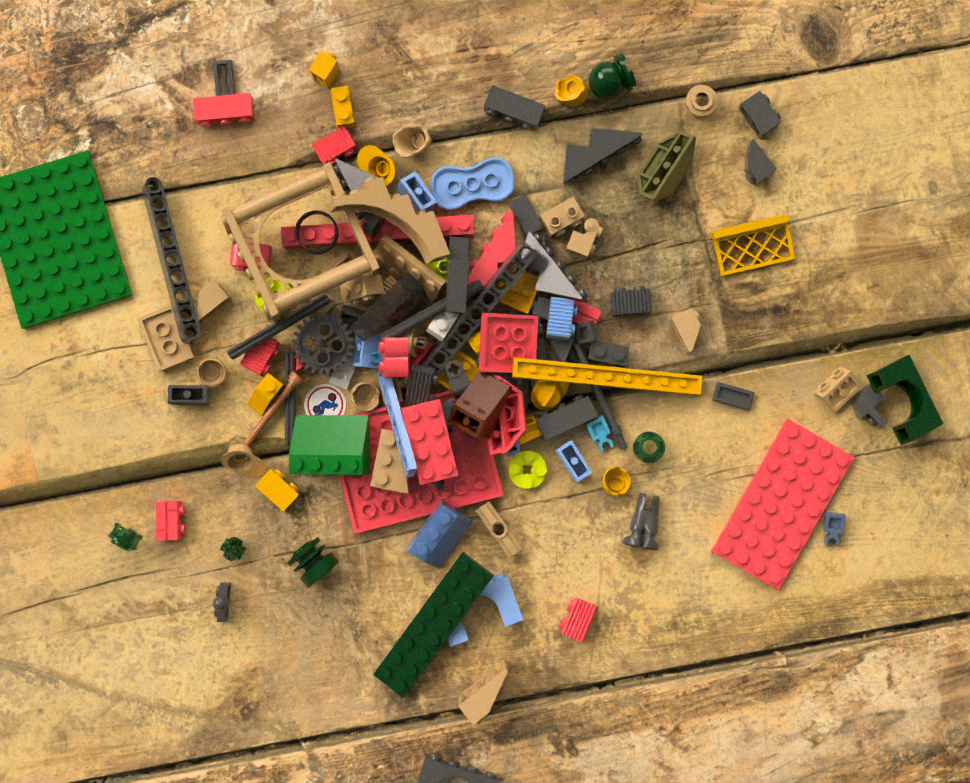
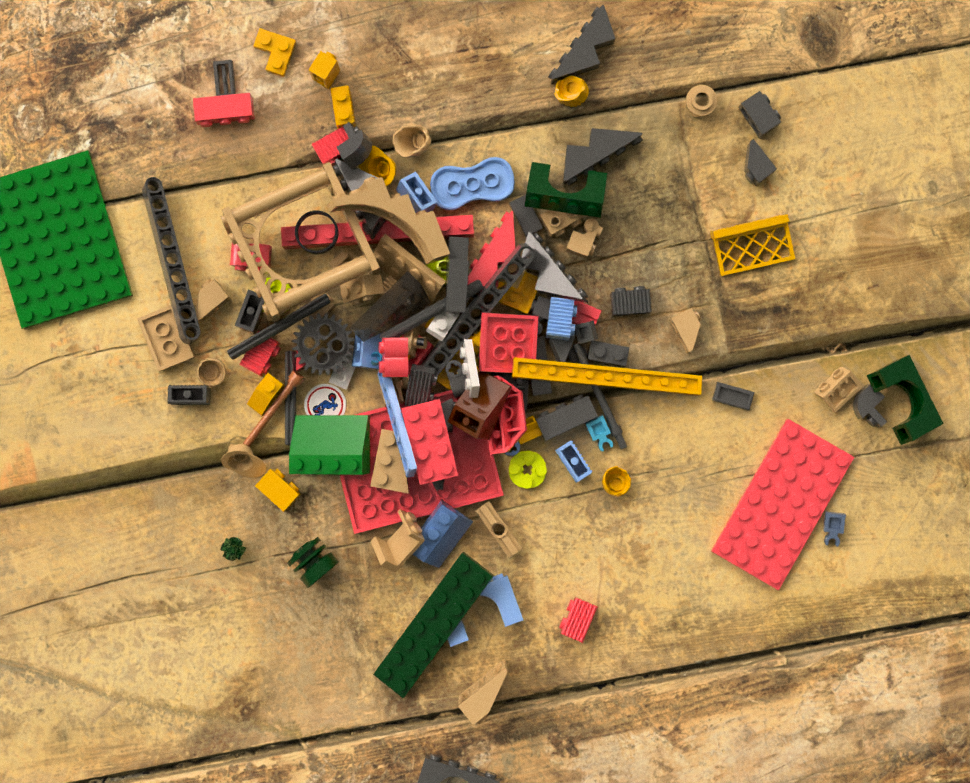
(124, 538): clear green piece -> none
(169, 520): coral brick -> none
(221, 602): dark grey plate -> none
(250, 313): none -> dark grey slope
(280, 49): none -> yellow plate
(350, 311): dark grey piece -> none
(356, 148): none -> dark grey brick
(365, 396): tan hair -> none
(401, 544): none -> tan panel
(469, 368): none -> white plate
(514, 108): dark grey brick -> none
(548, 394): yellow piece -> none
(583, 54): none -> dark grey slope
(585, 202): none -> dark green arch
(610, 78): dark green tile -> none
(638, 444): clear green piece -> none
(644, 521): dark grey piece -> none
(666, 166): olive wedge -> none

